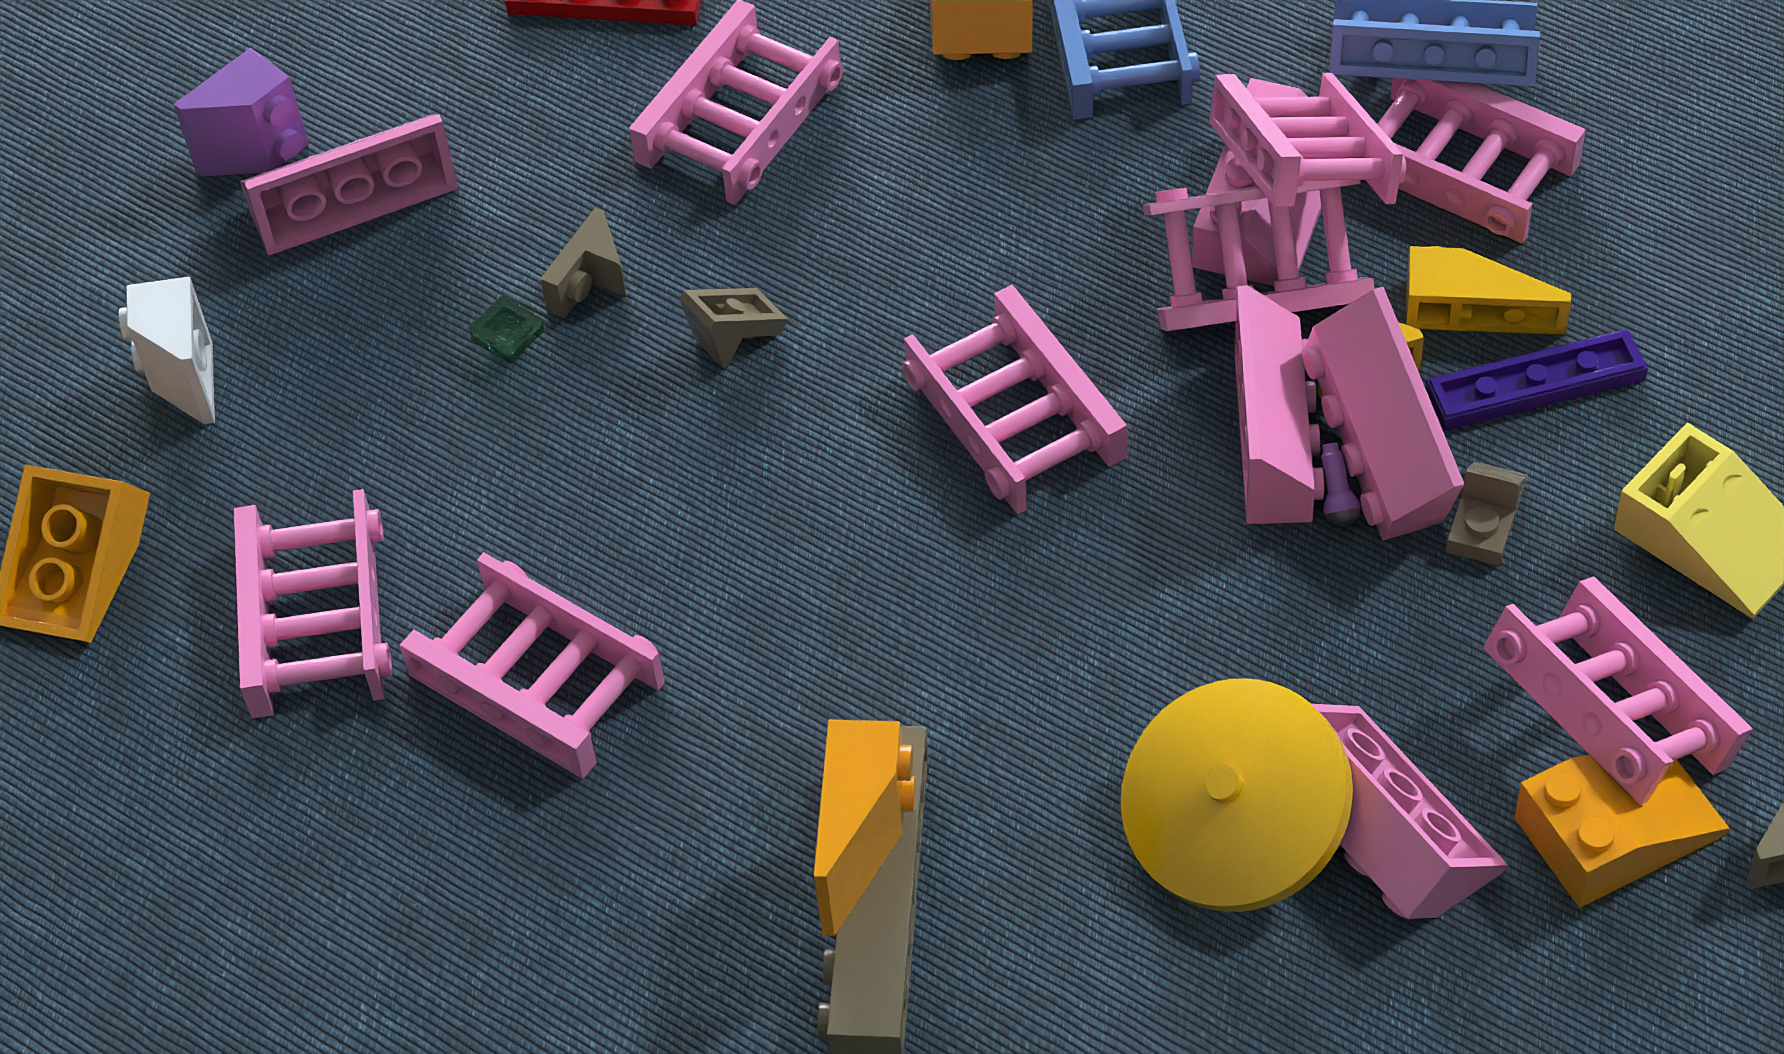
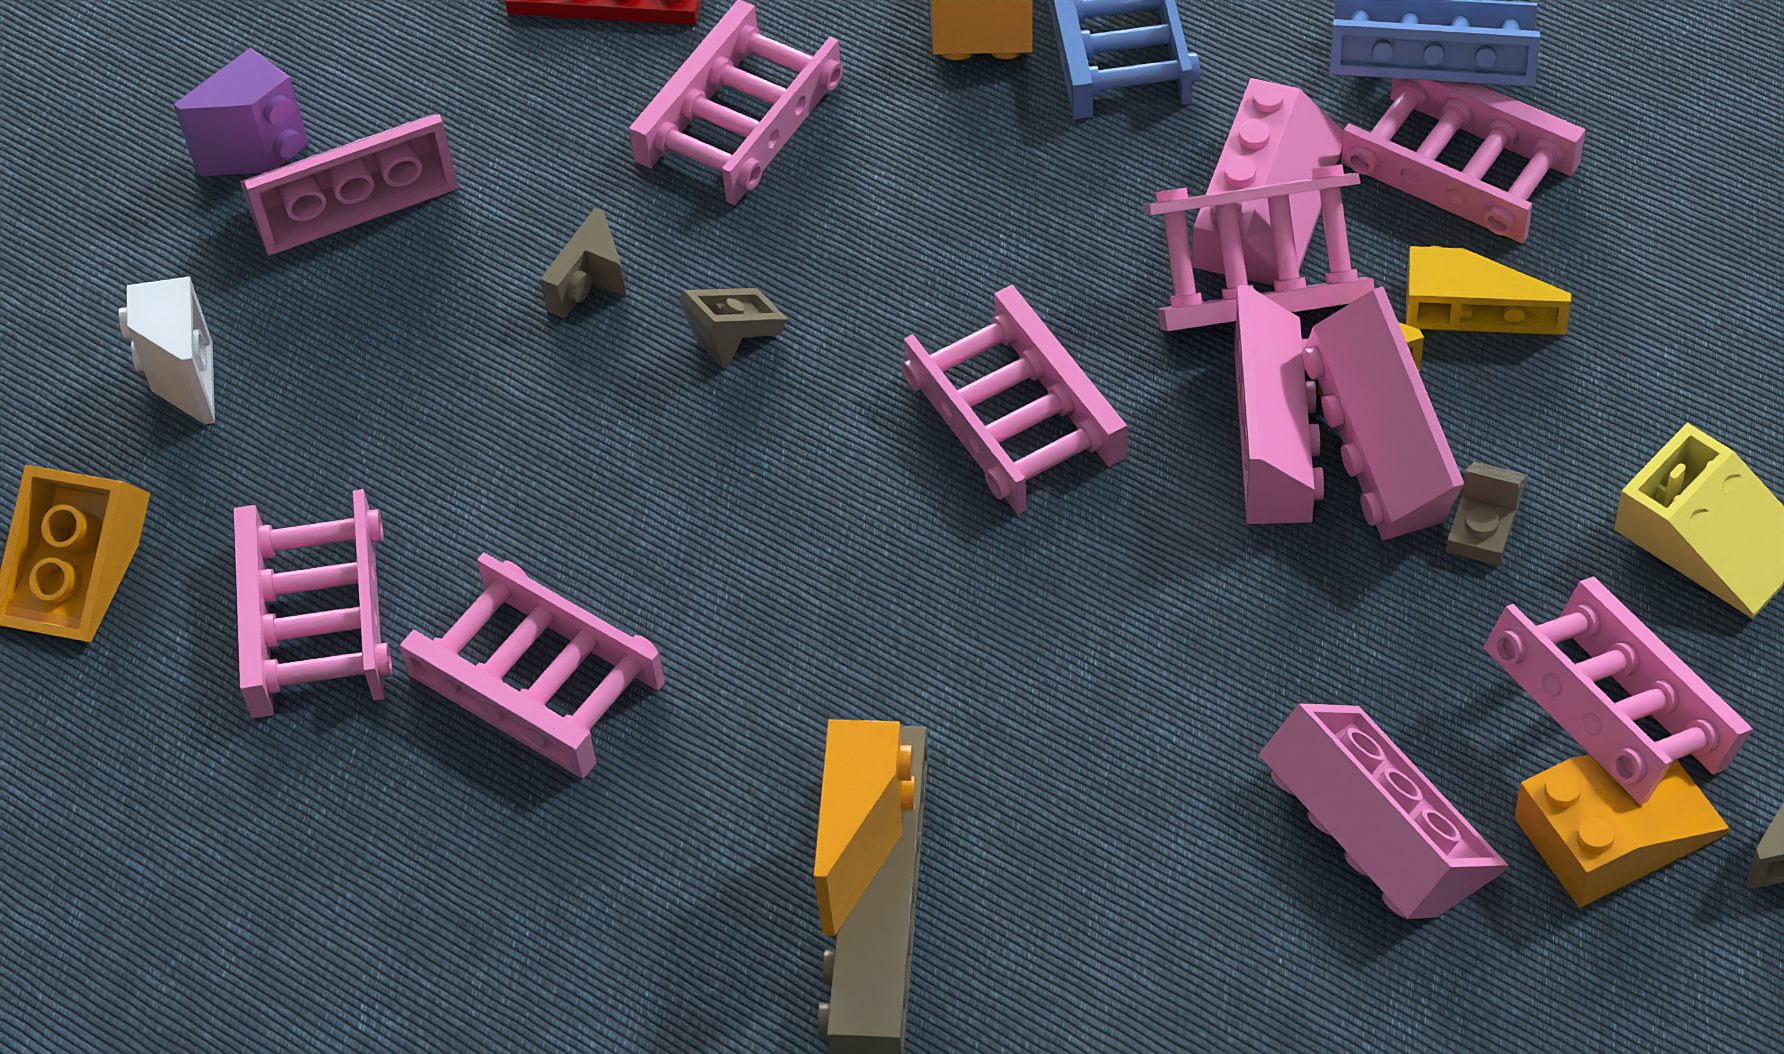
(506, 329): clear green plate -> none
(1236, 795): yellow dish -> none
(1304, 138): bright pink fence -> none
(1341, 504): medium lavender piece -> none
(1536, 379): dark purple tile -> none

